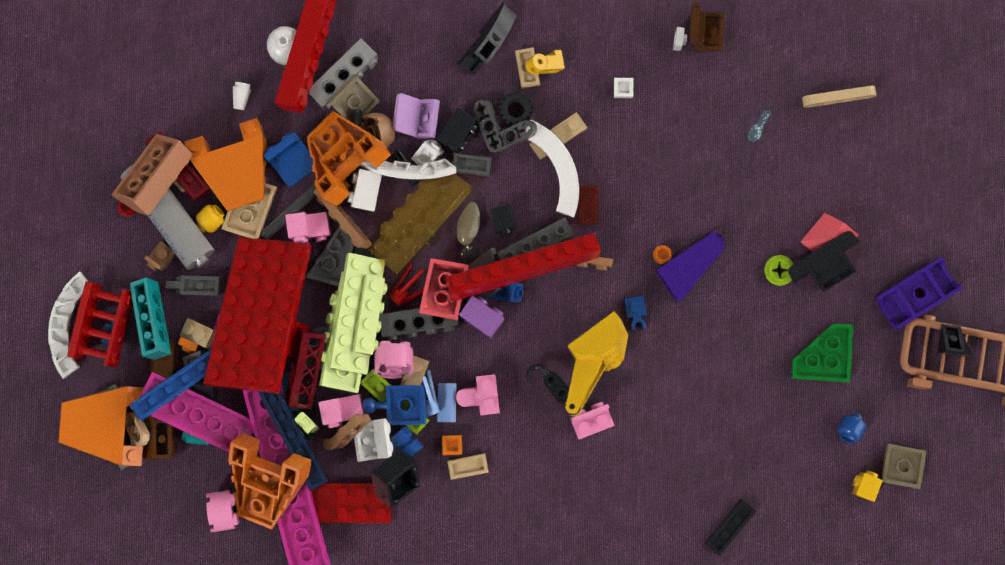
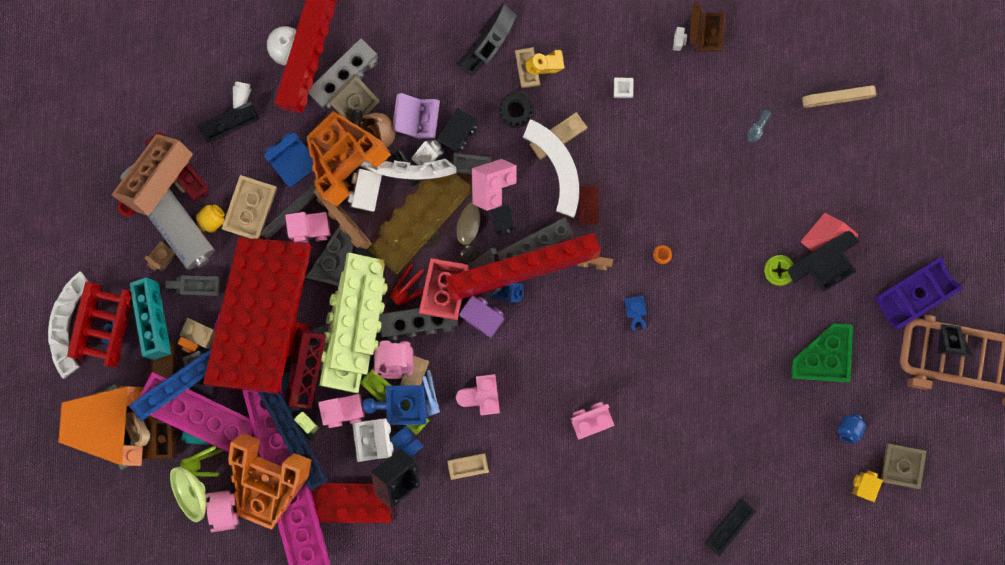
(188, 493): none -> yellowish green dish
(192, 463): none -> lime plant
(229, 122): none -> black tile
(236, 170): orange wedge -> none
(347, 432): medium nougat plate -> none
(447, 402): light blue tile -> none
(452, 444): orange plate -> none
(489, 181): none -> bright pink brick
(501, 136): dark grey beam -> none
(595, 352): yellow slope -> none
(686, 269): dark purple slope -> none

